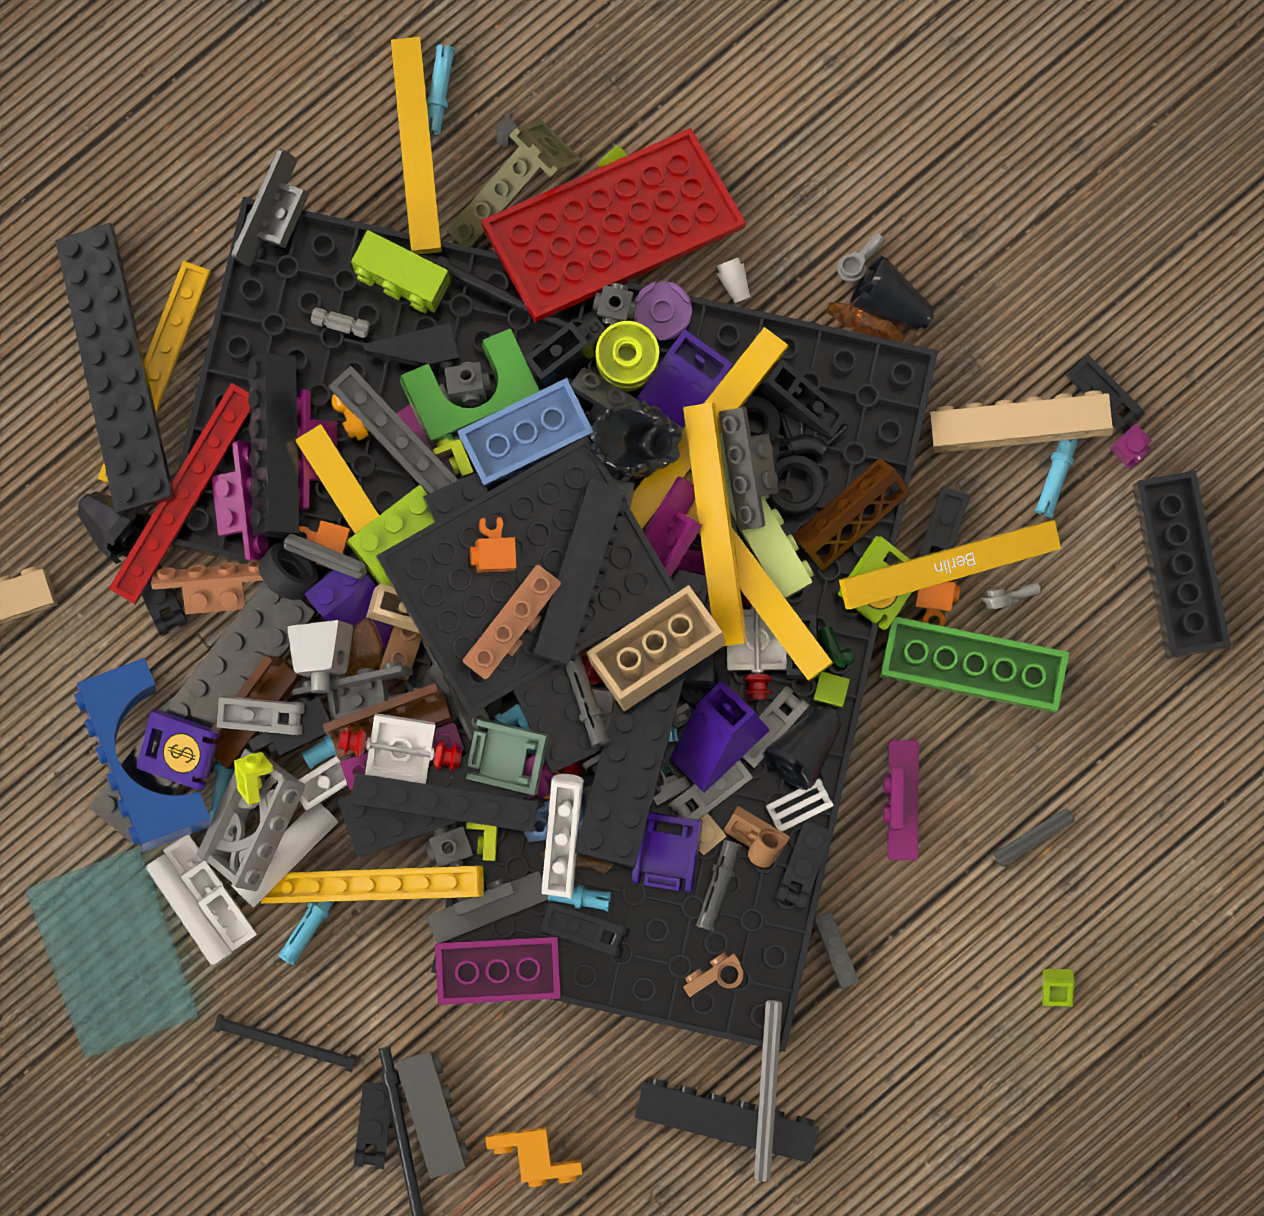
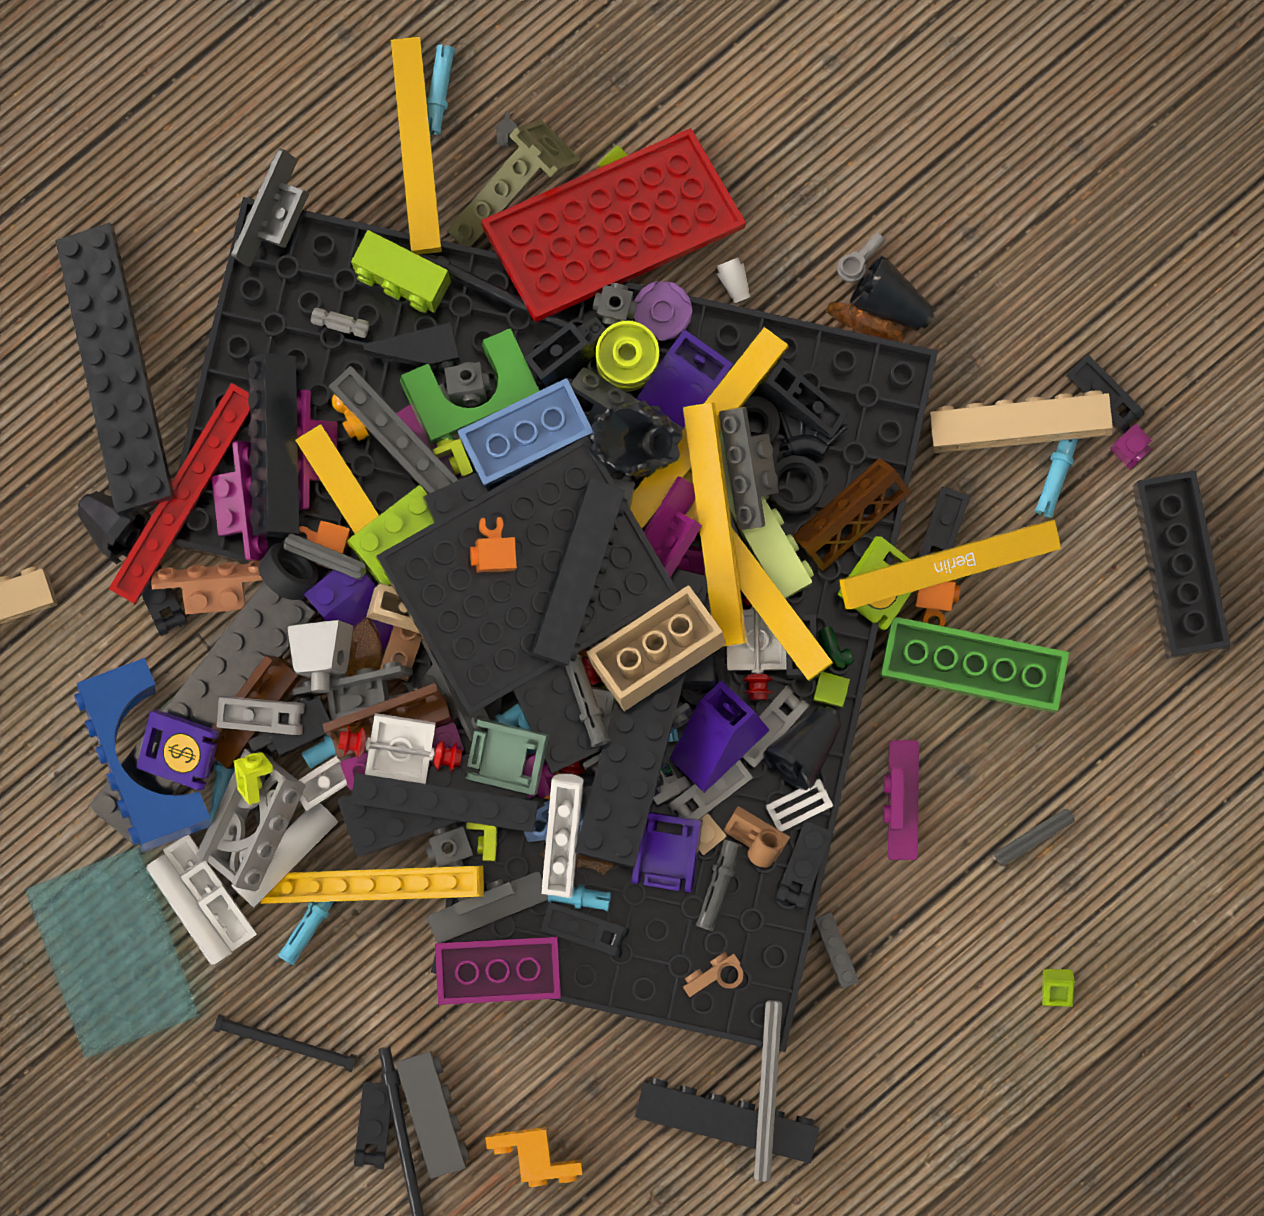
(172, 331): yellow tile -> none
(511, 622): nougat bracket -> none
(1000, 598): light grey plate -> none

